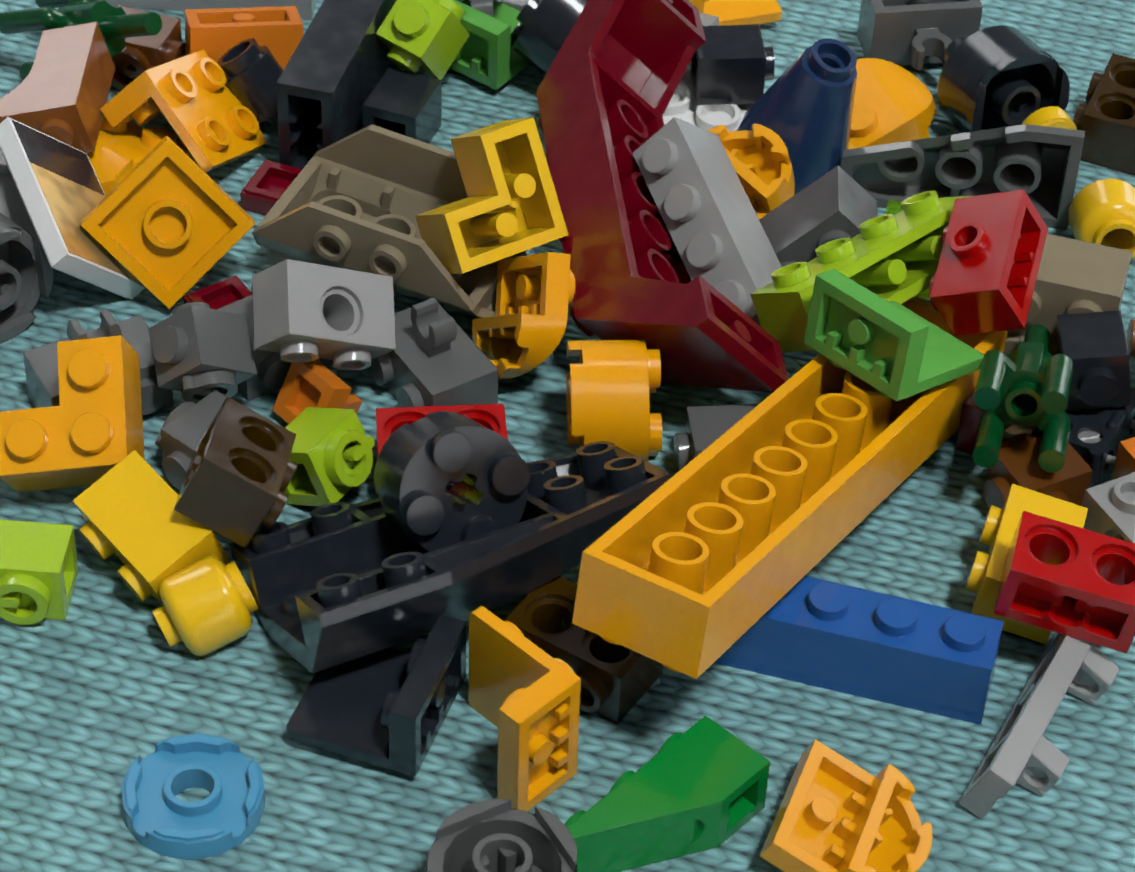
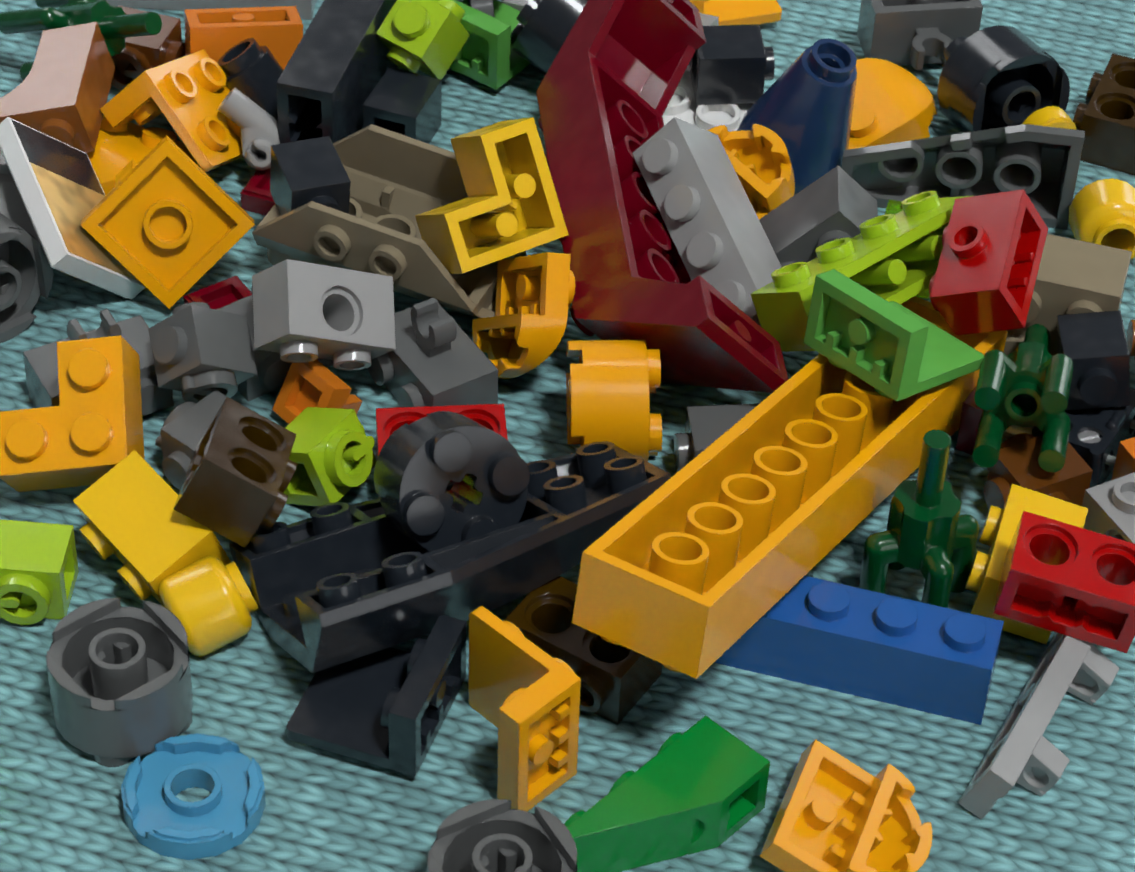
(119, 679): none -> dark grey brick
(256, 126): none -> light grey arm
(308, 173): none -> black brick
(924, 531): none -> dark green plant

